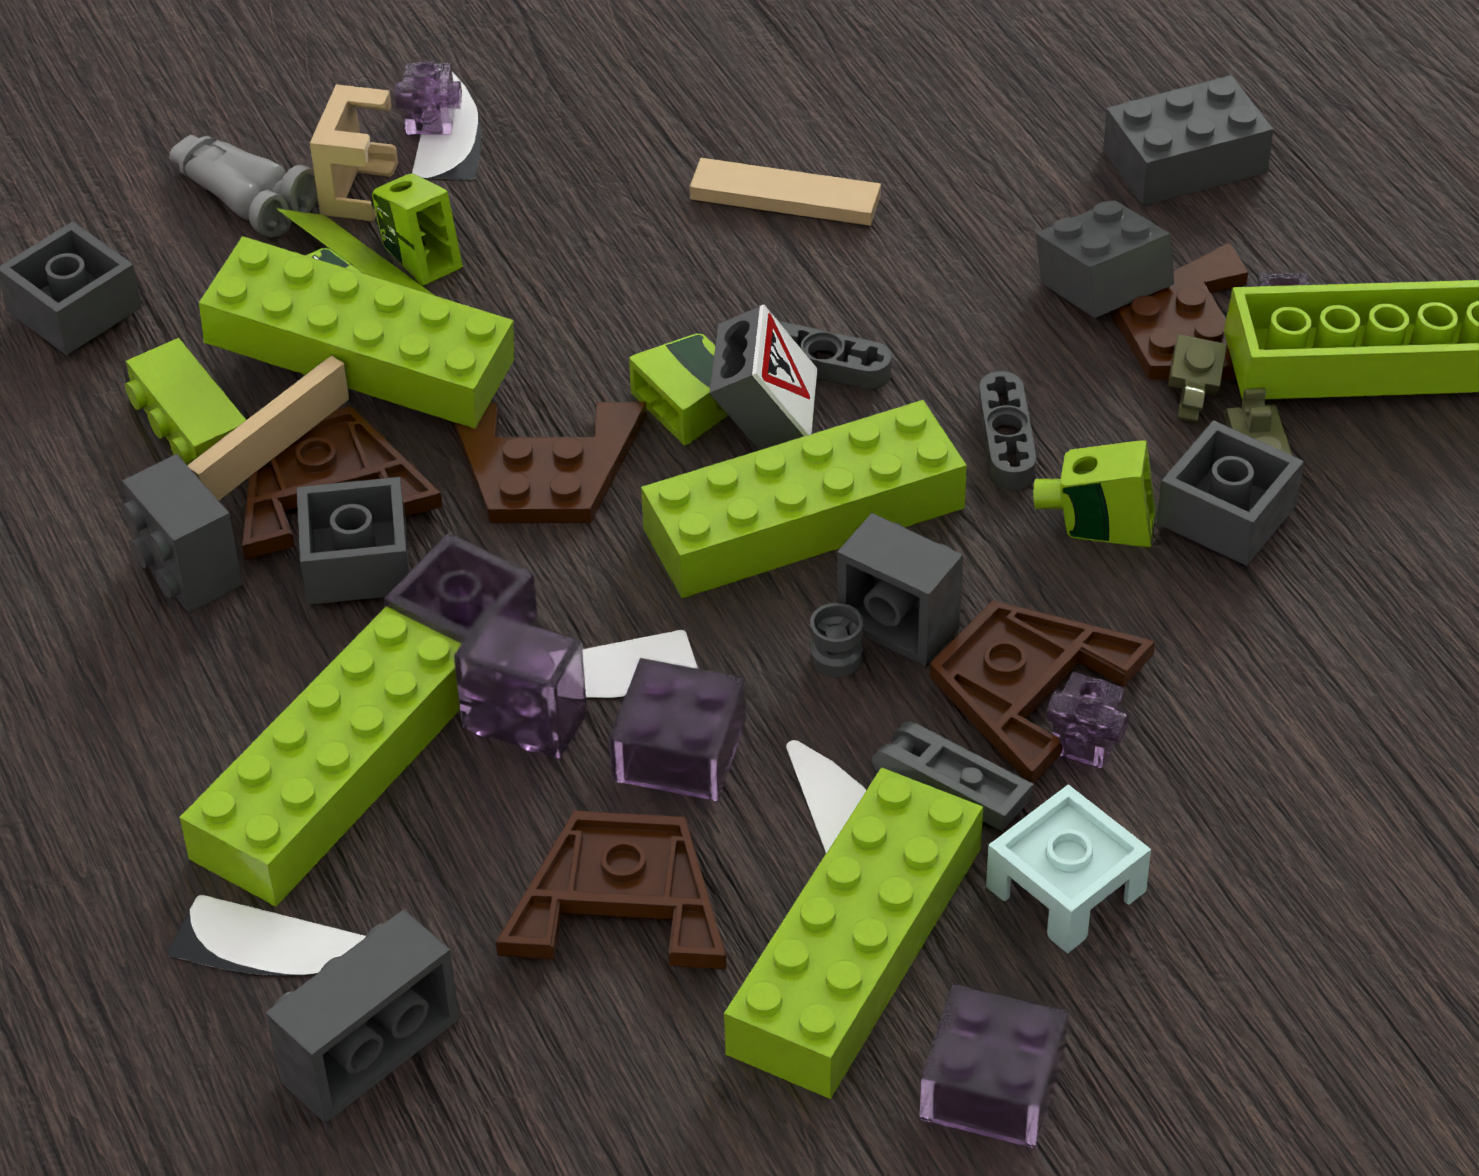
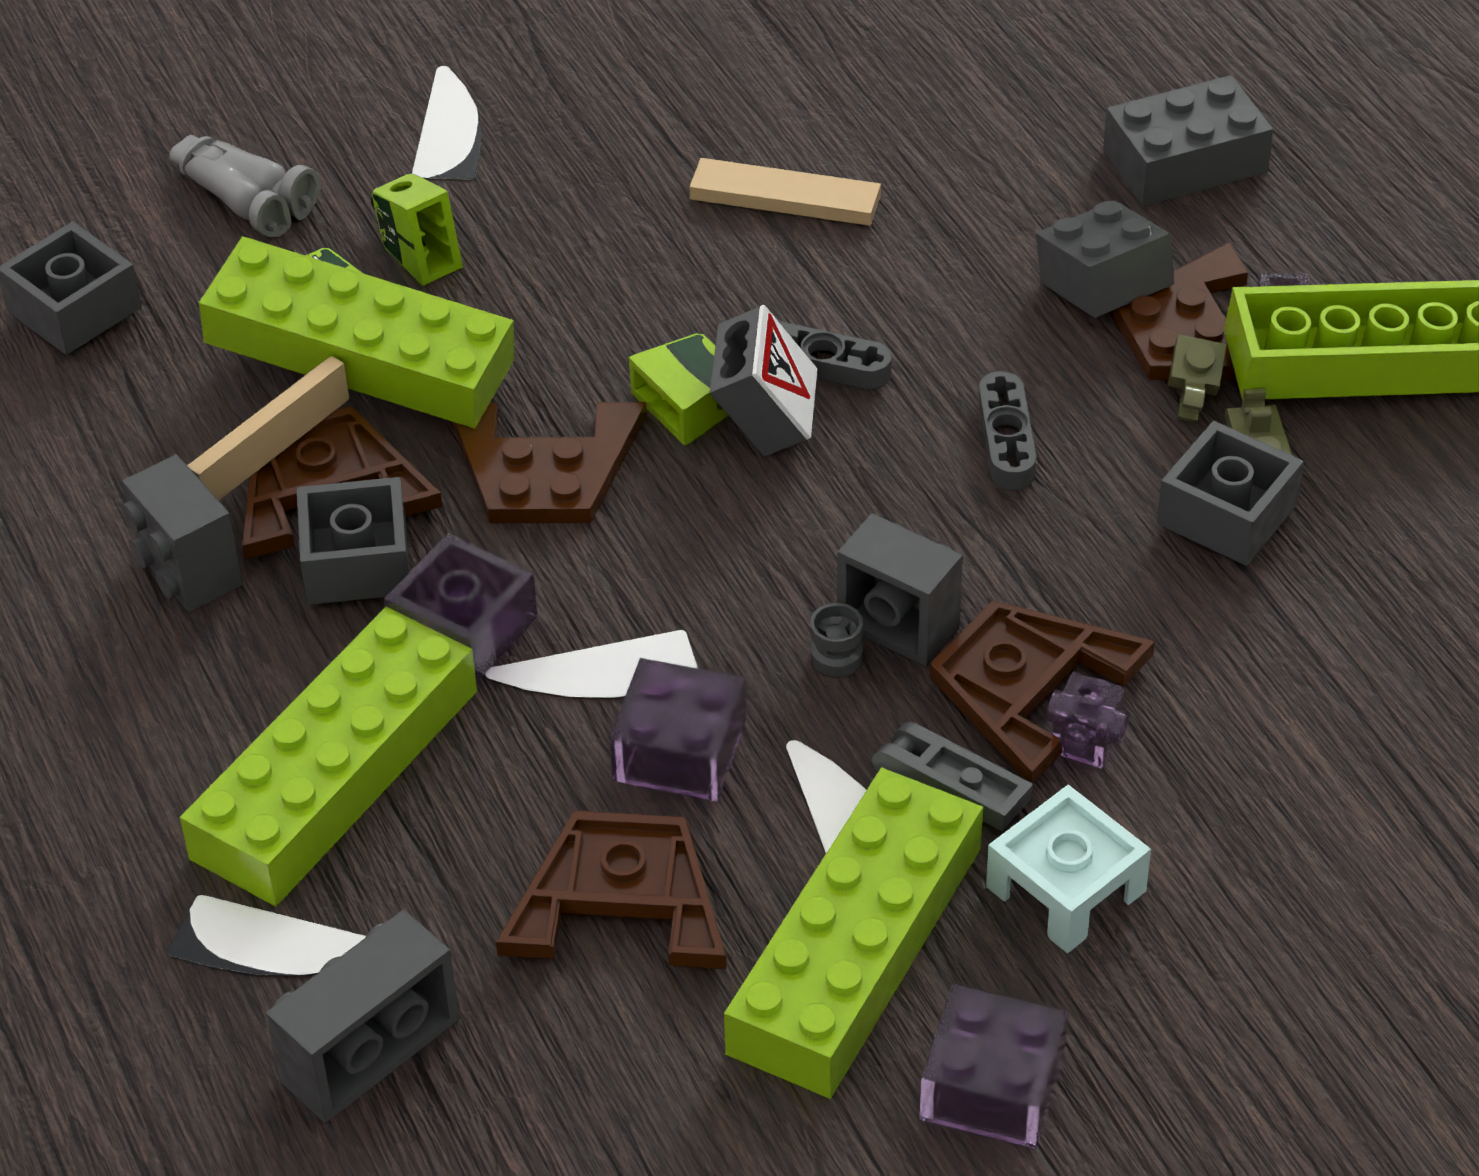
(180, 399): lime brick -> none
(343, 151): tan panel -> none
(351, 248): lime sticker -> none
(428, 97): clear purple brick -> none
(521, 684): clear purple brick -> none
(801, 497): lime brick -> none
(1104, 494): lime torso -> none

